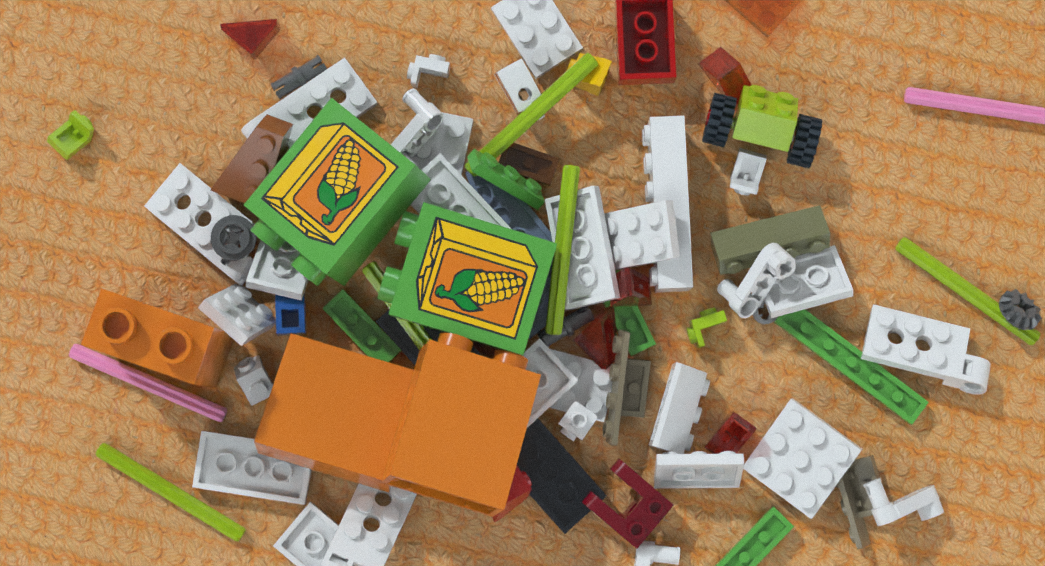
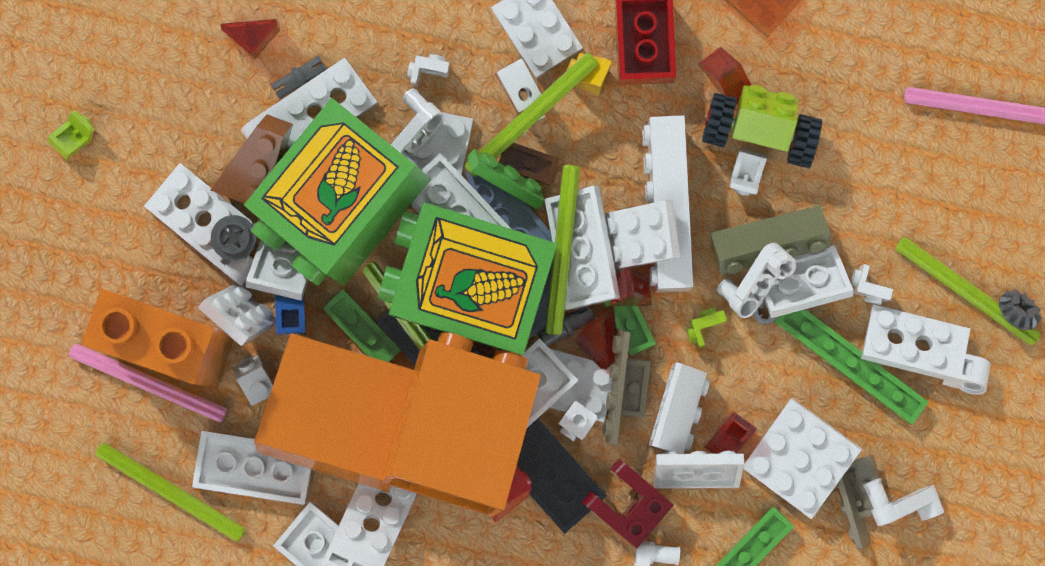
(873, 293): none -> white bracket

